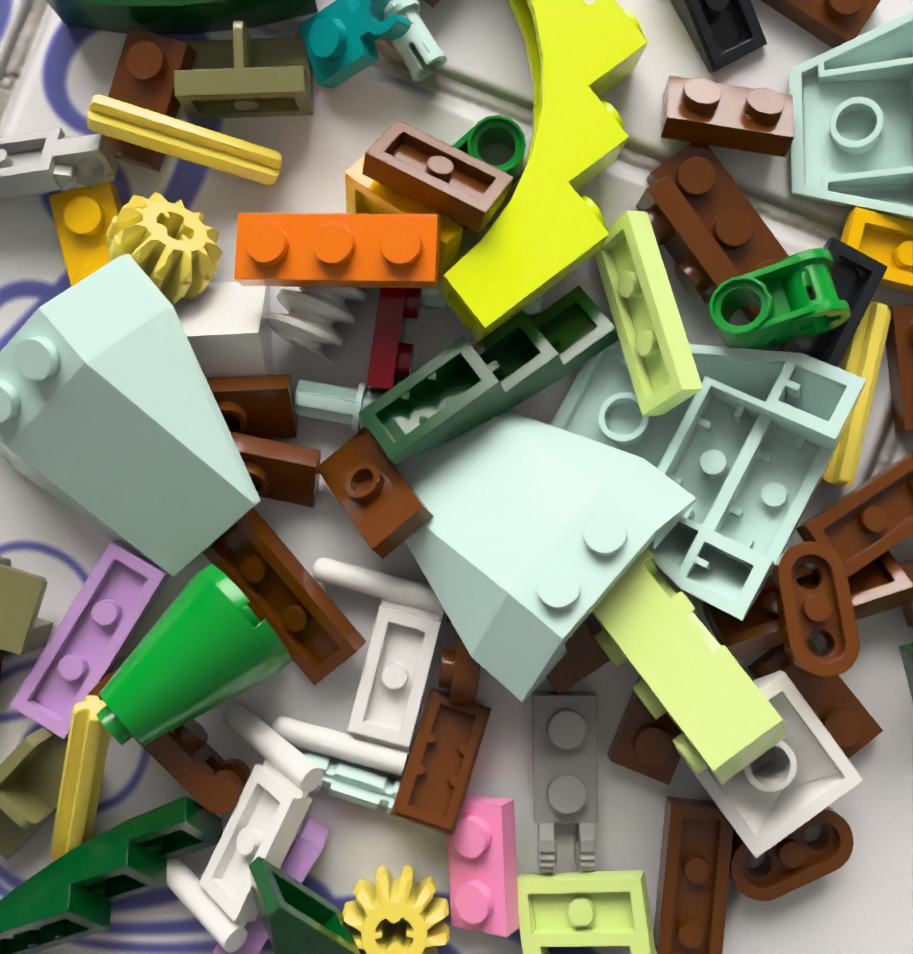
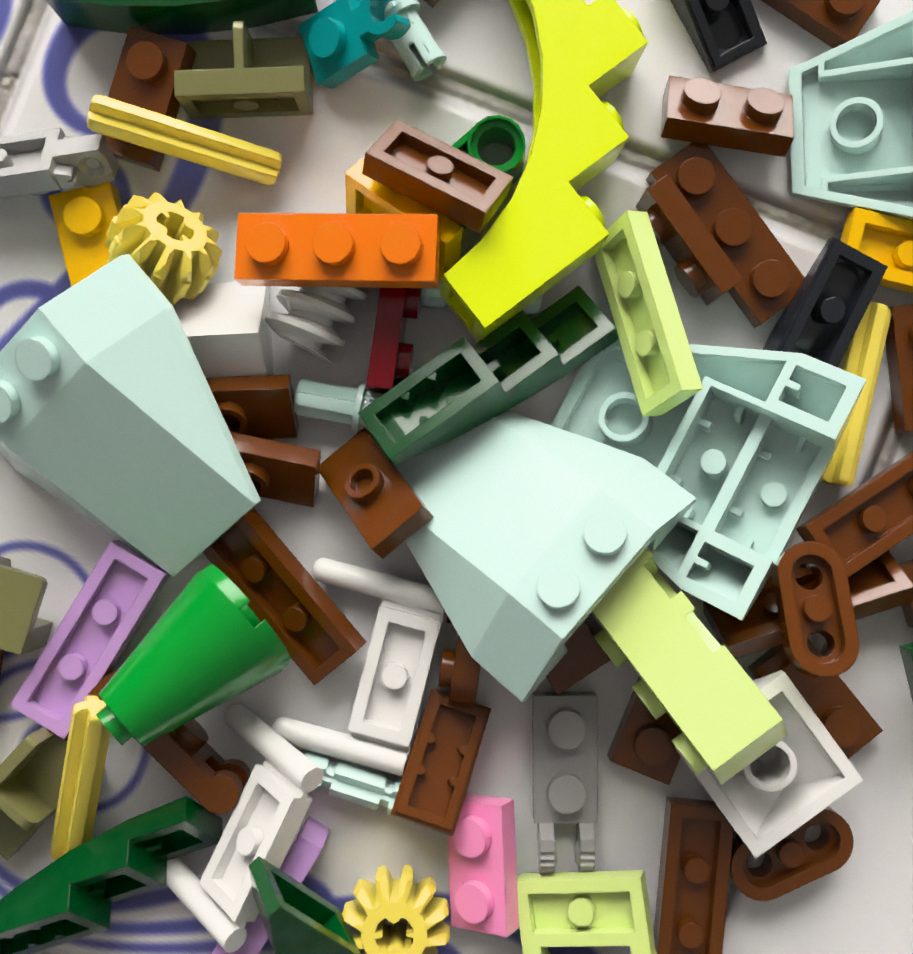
(782, 302): green piece -> none

